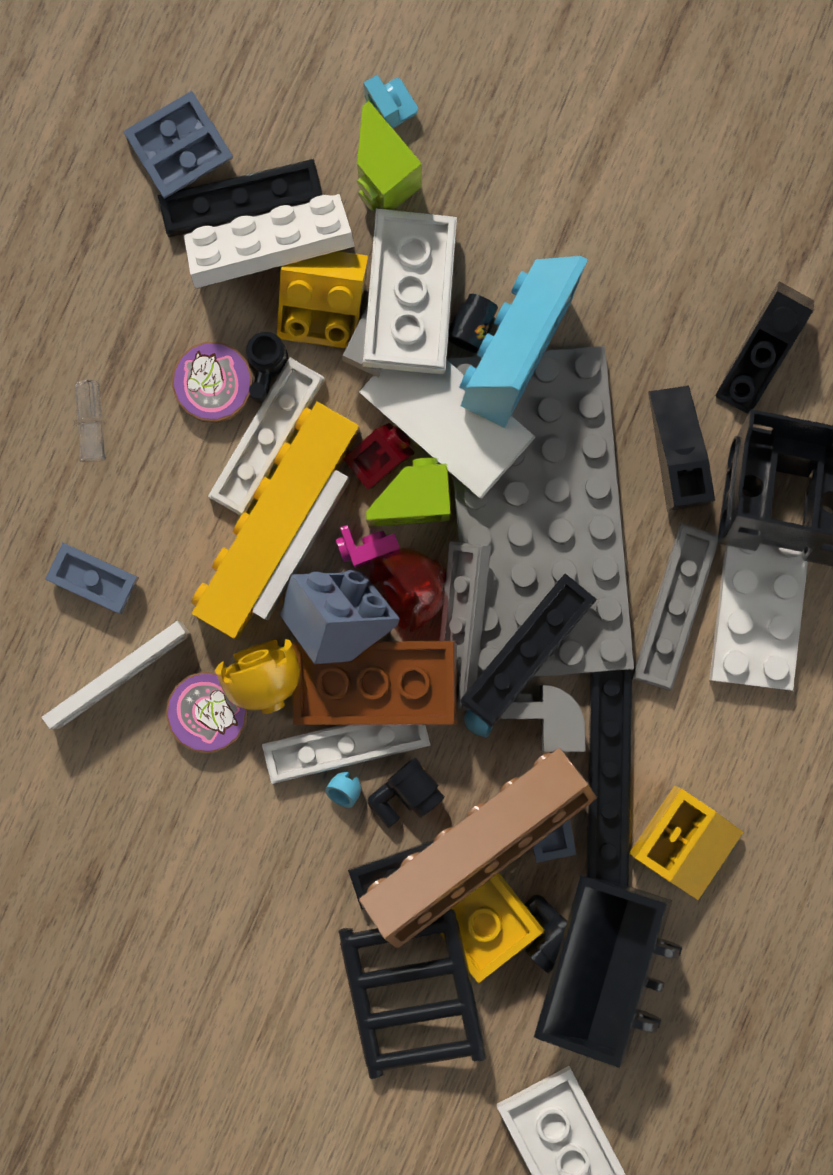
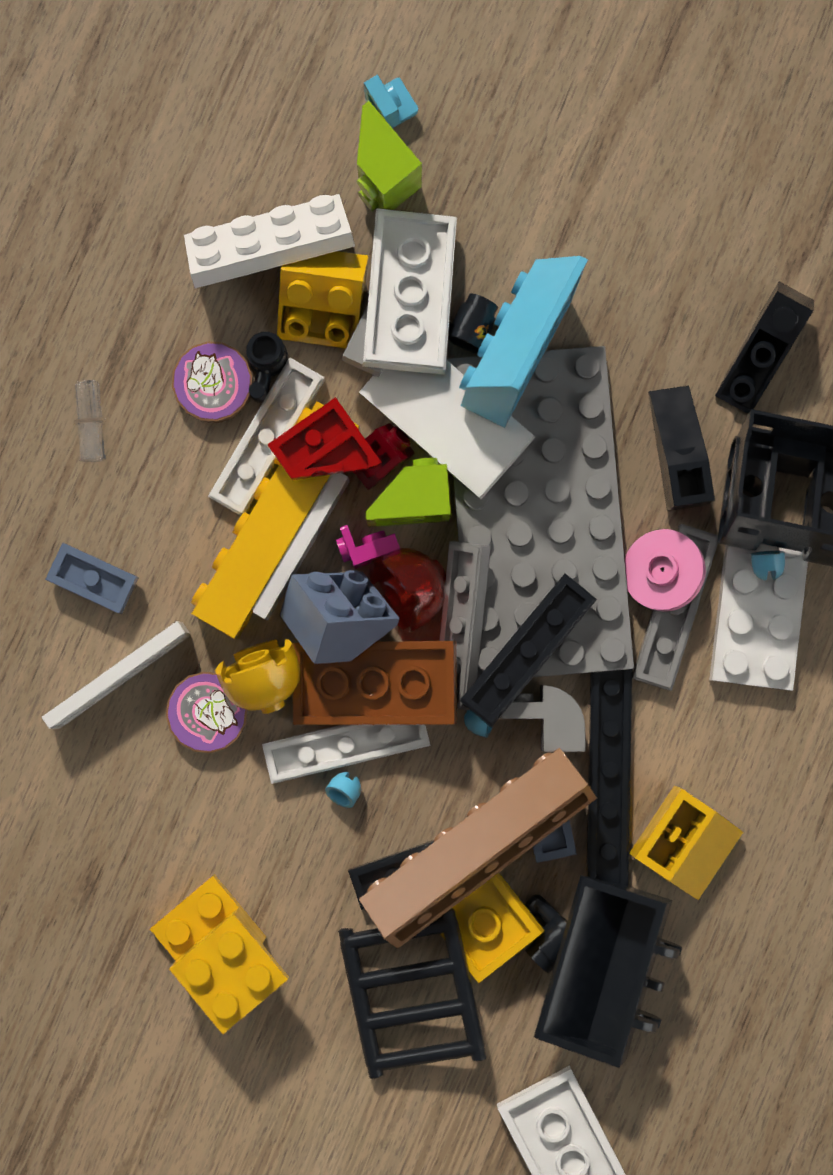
(178, 144): sand blue slope -> none
(219, 954): none -> yellow bracket
(239, 196): black tile -> none
(324, 445): none -> red wing
(414, 789): black piece -> none
(682, 571): none -> bright pink piece
(768, 561): none -> medium azure hinge

